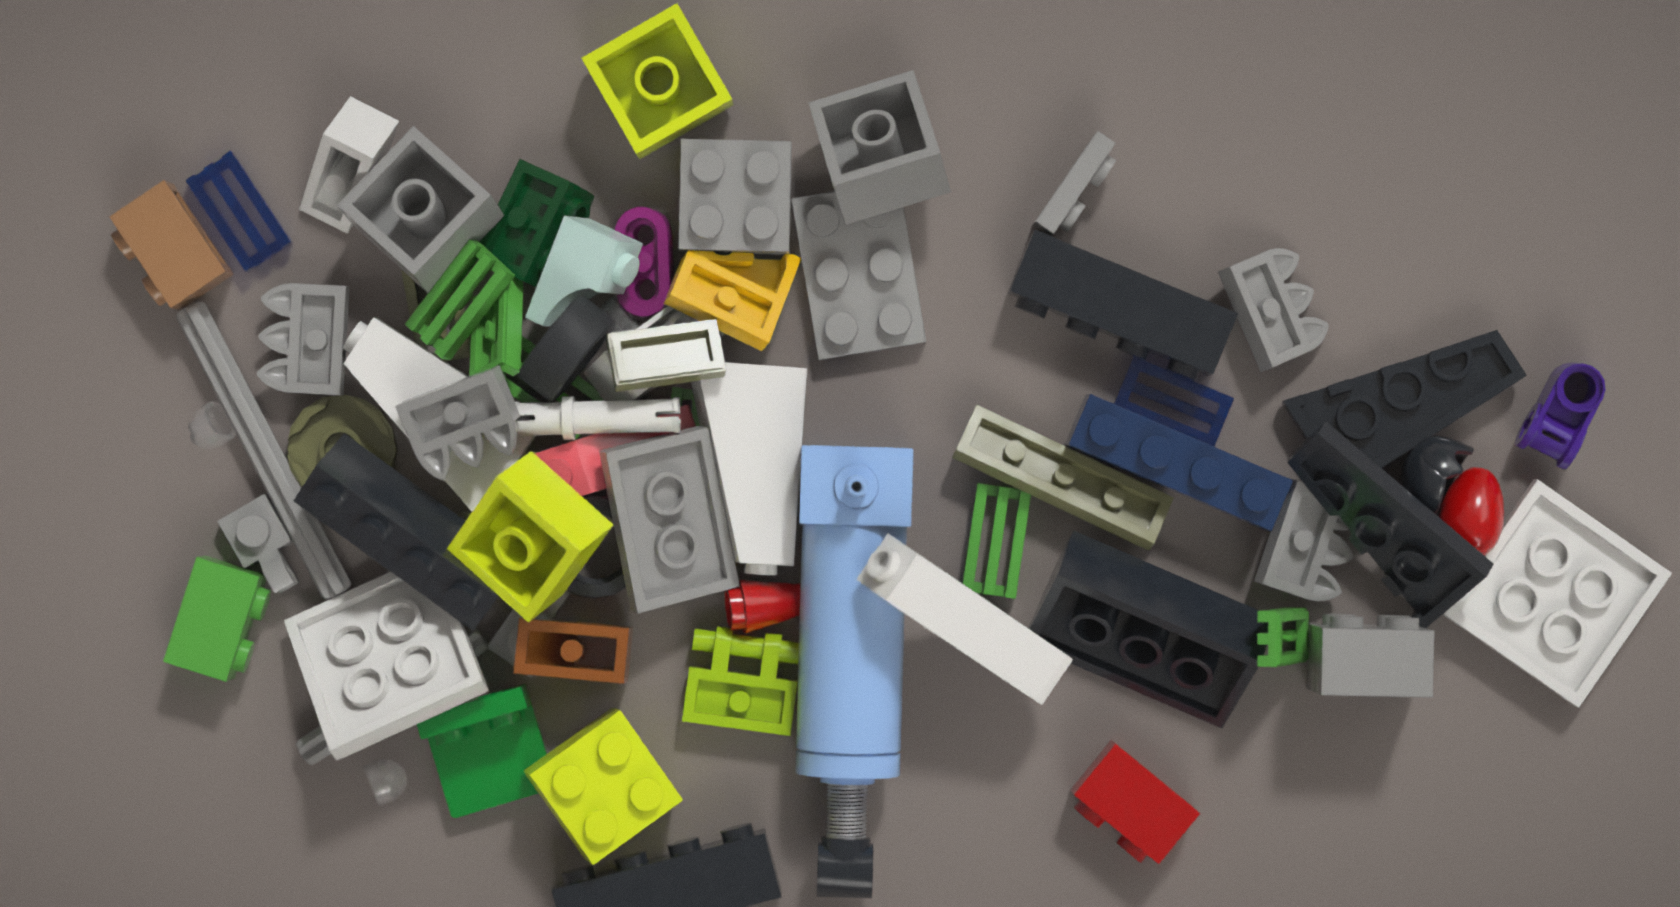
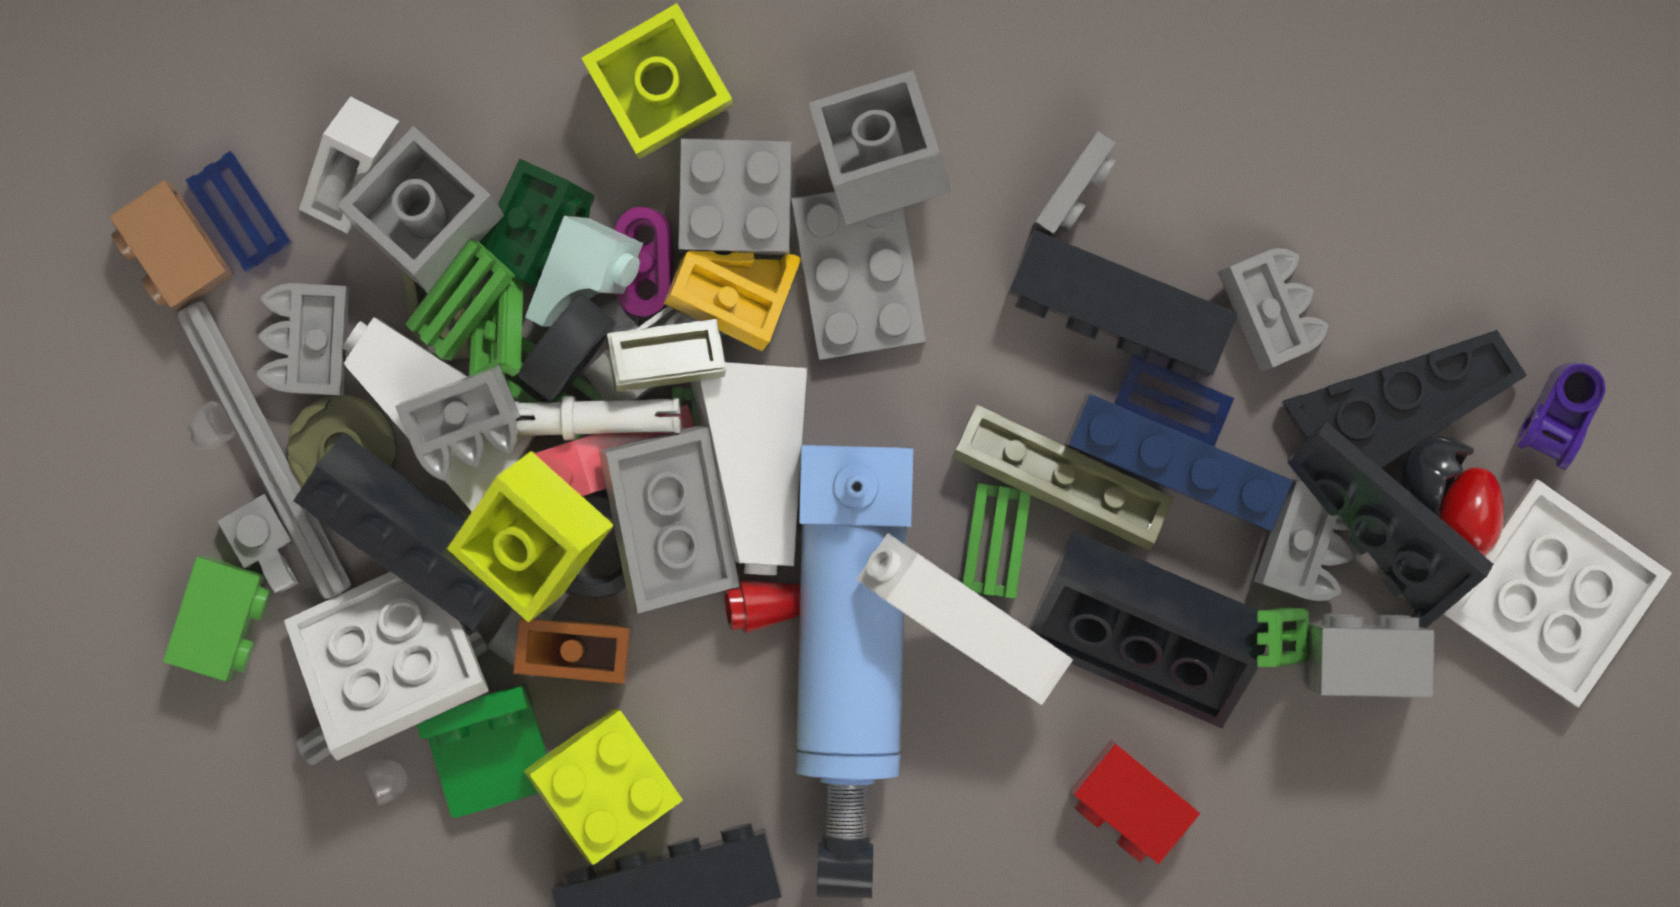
(737, 698): lime plate -> none

